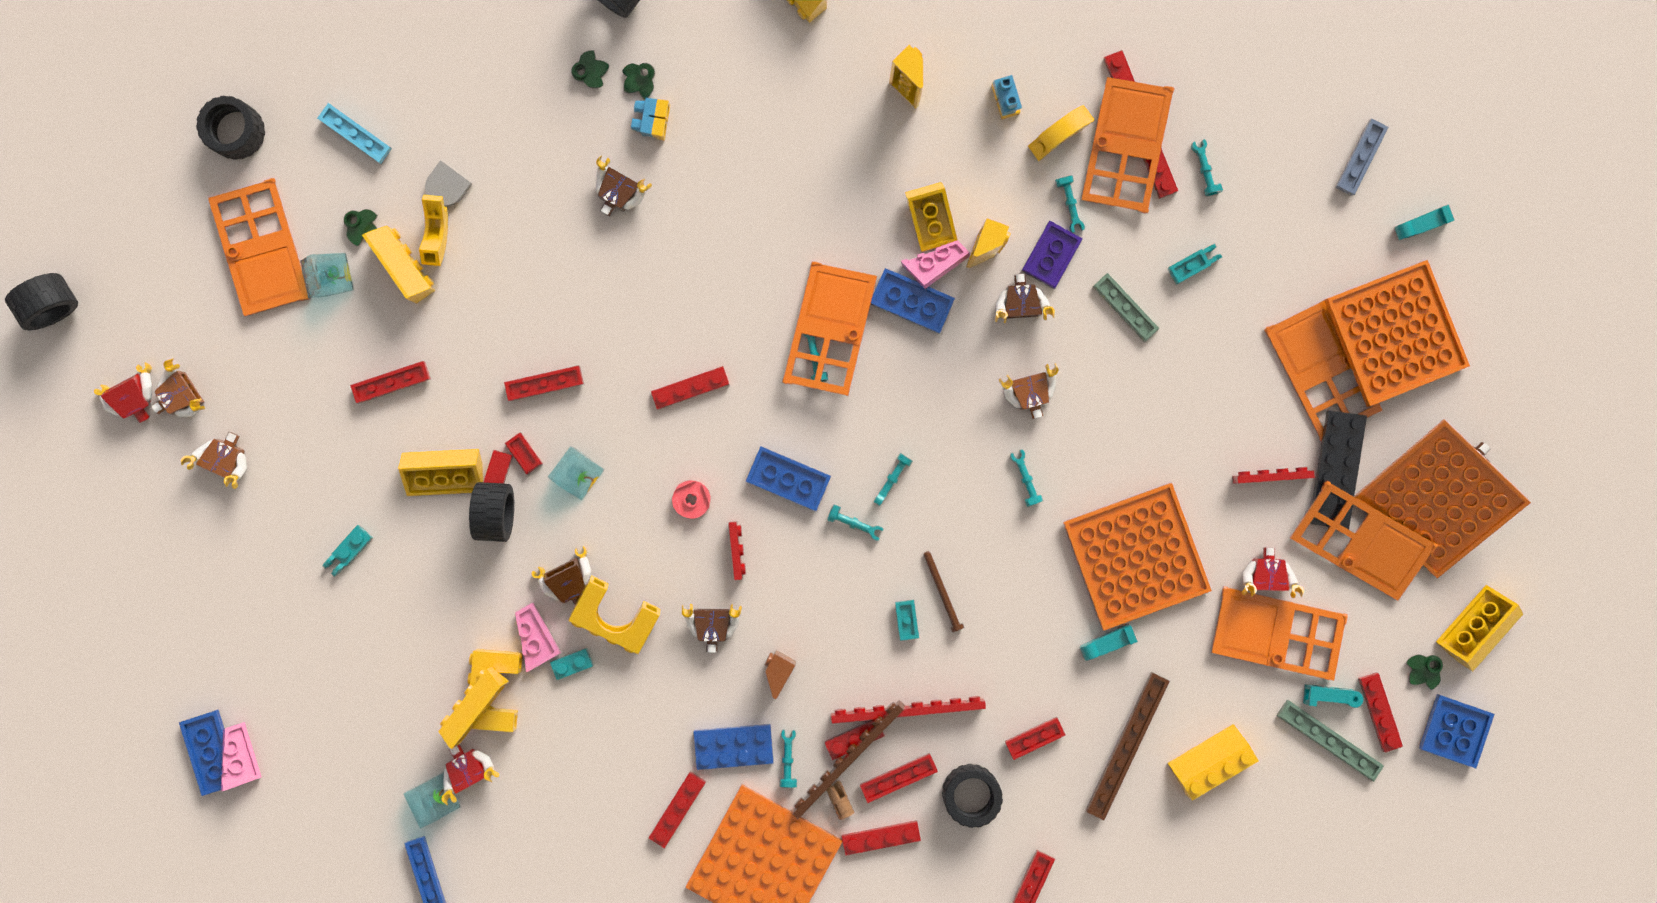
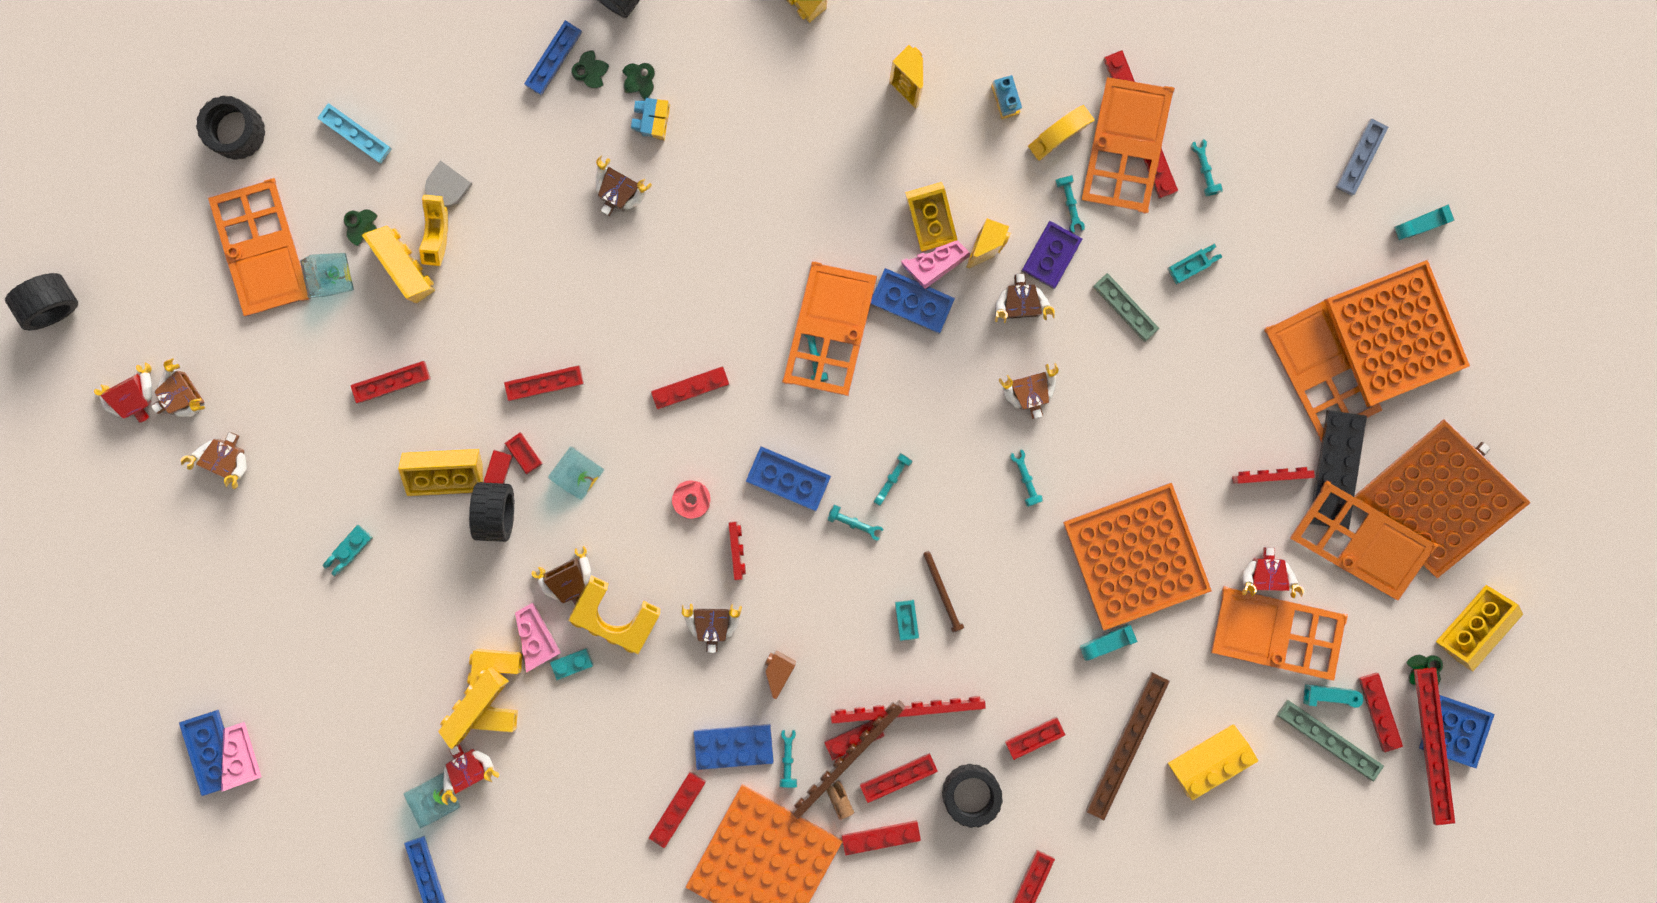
(553, 57): none -> blue plate
(1434, 746): none -> red plate

